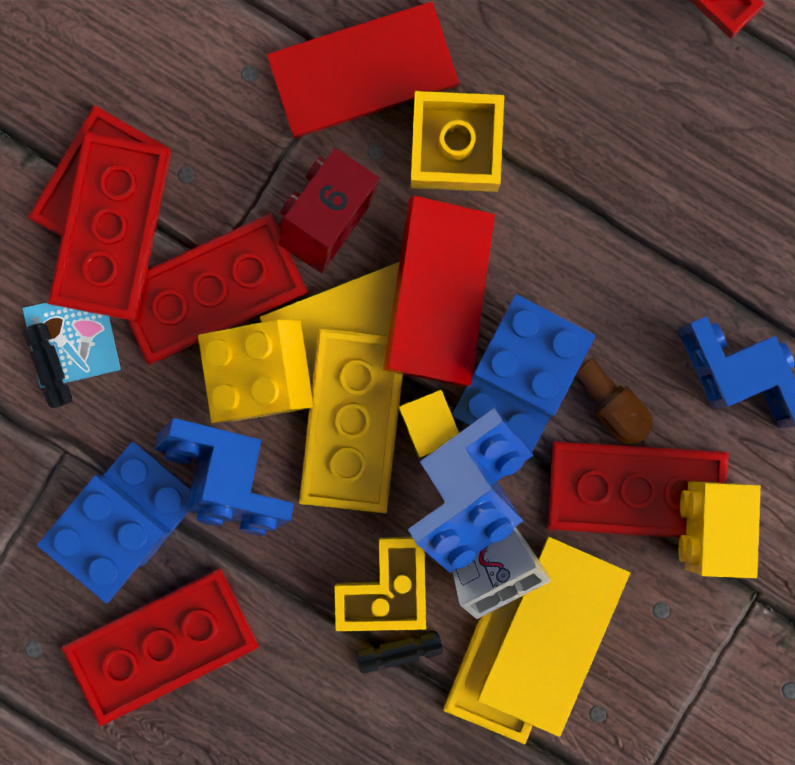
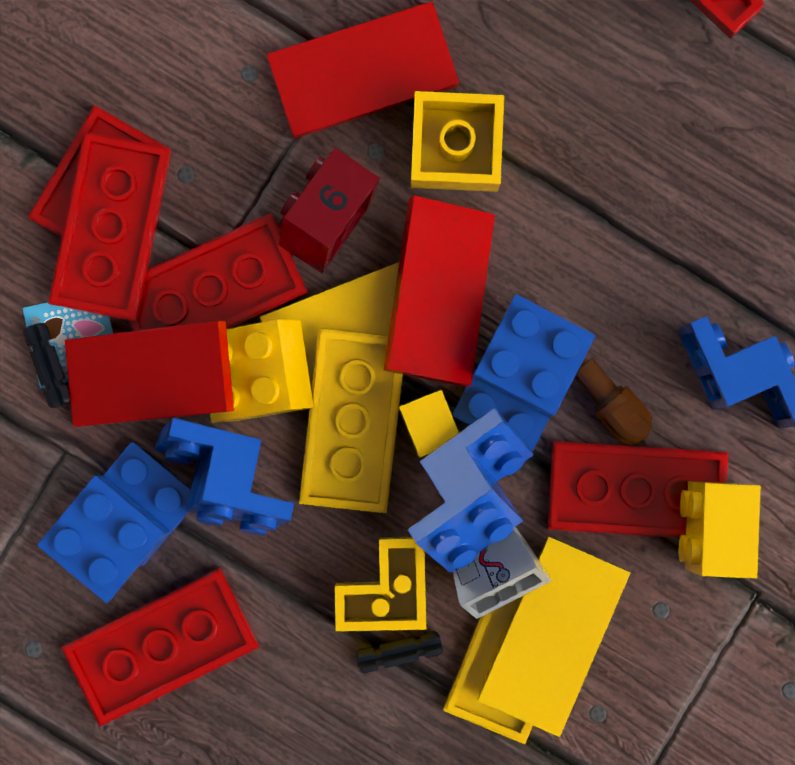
(149, 374): none -> red tile

